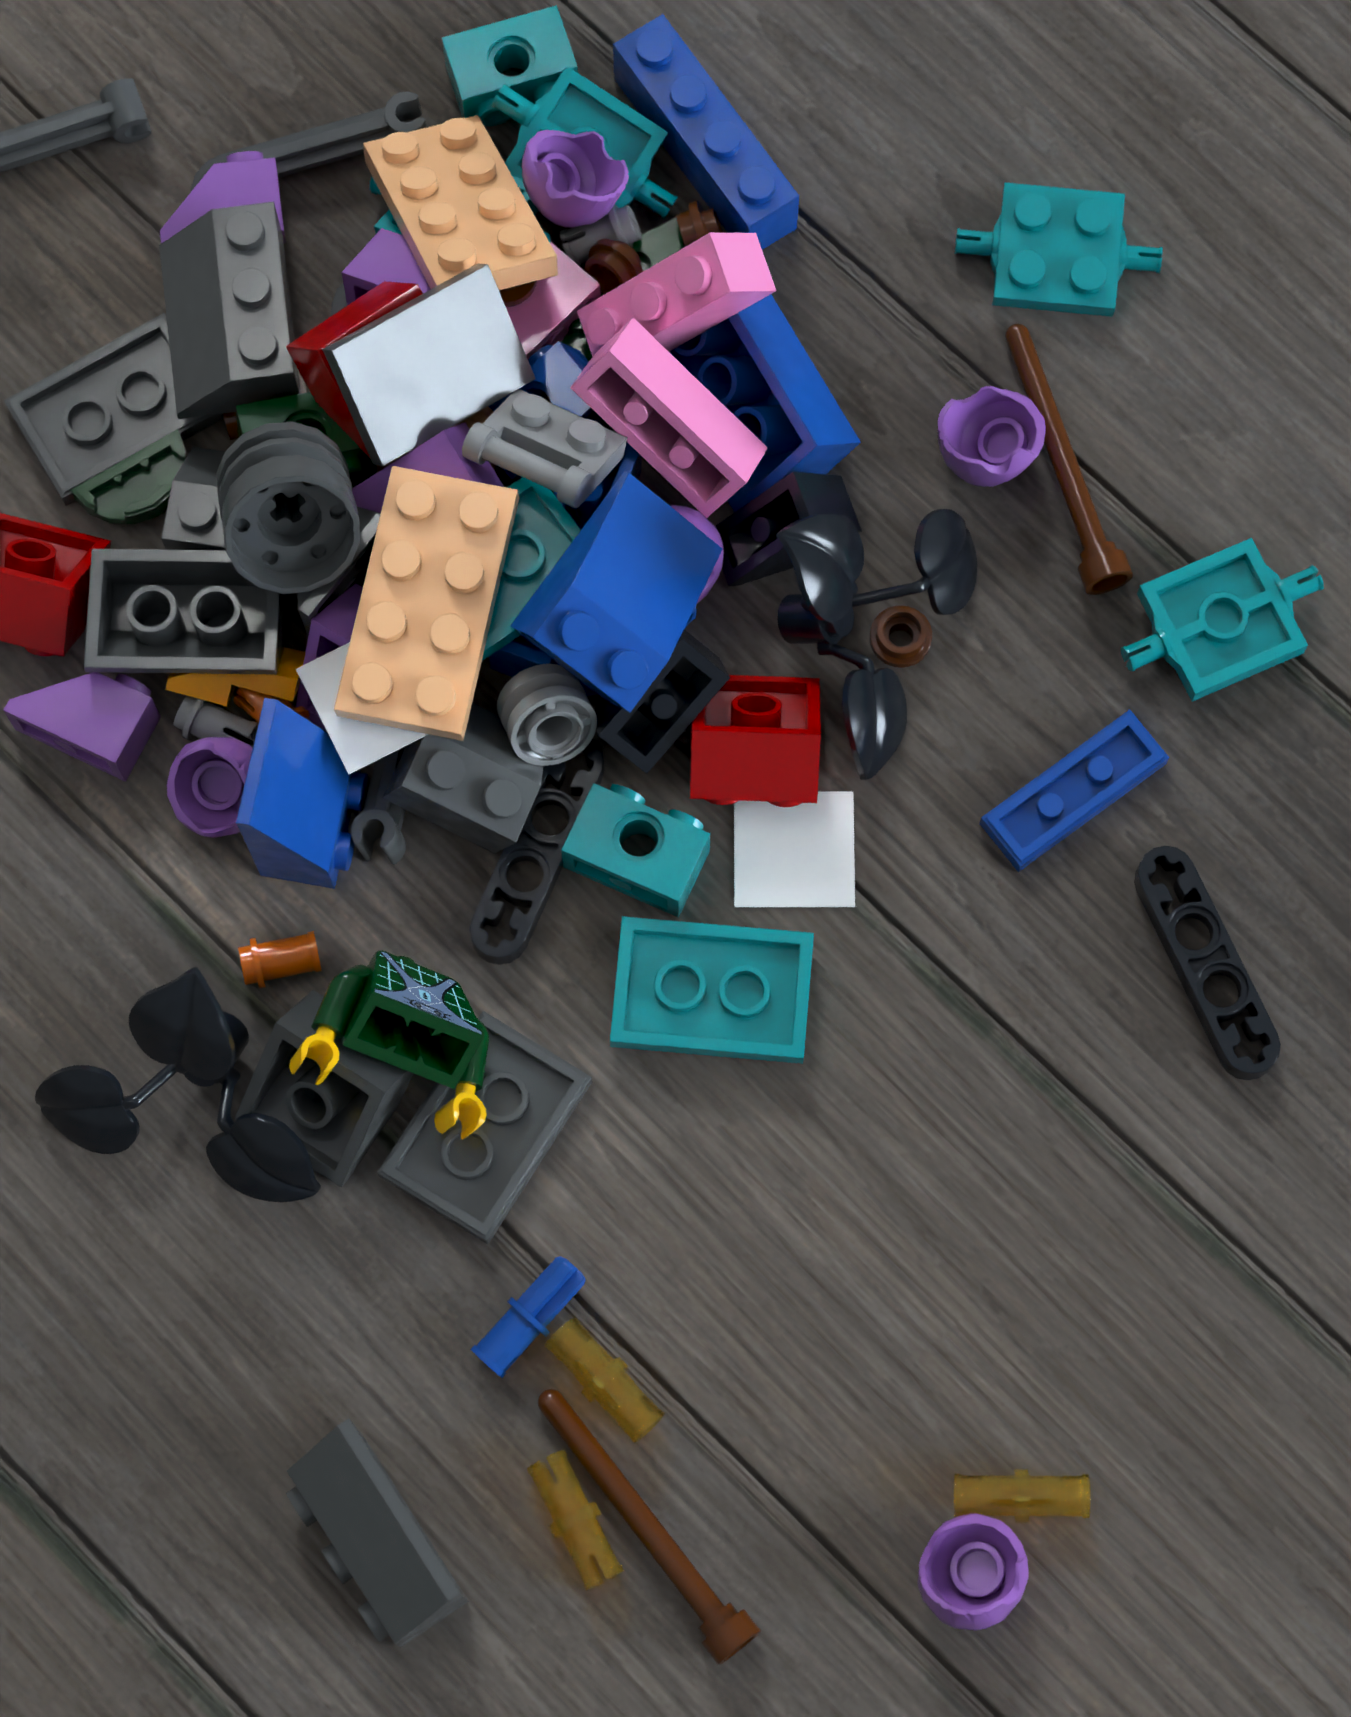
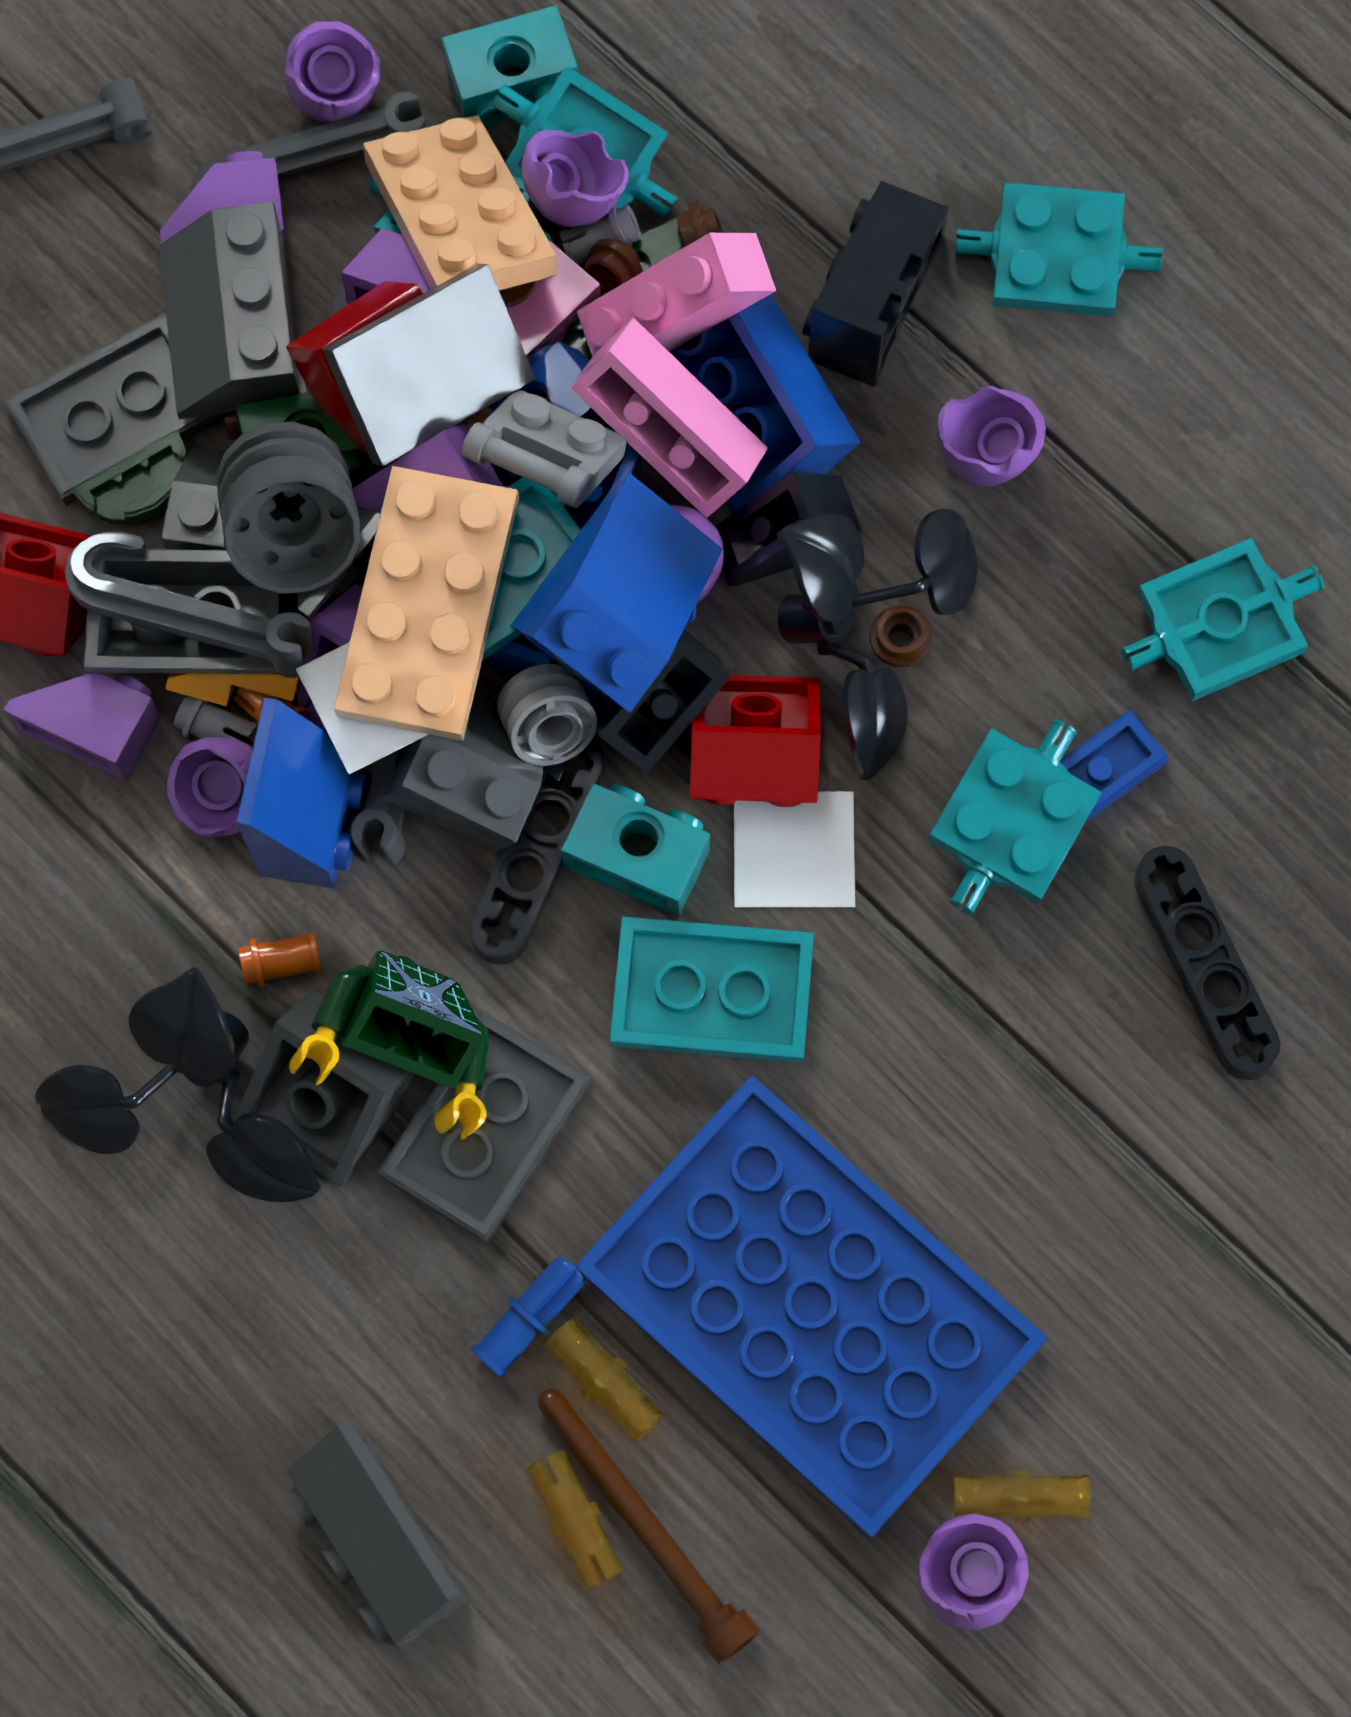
(182, 615): none -> dark grey piece
(331, 71): none -> medium lavender hair
(705, 133): blue brick -> none
(811, 1305): none -> blue plate
(874, 282): none -> black wedge
(1013, 816): none -> teal plate
(1102, 564): reddish brown piece -> none

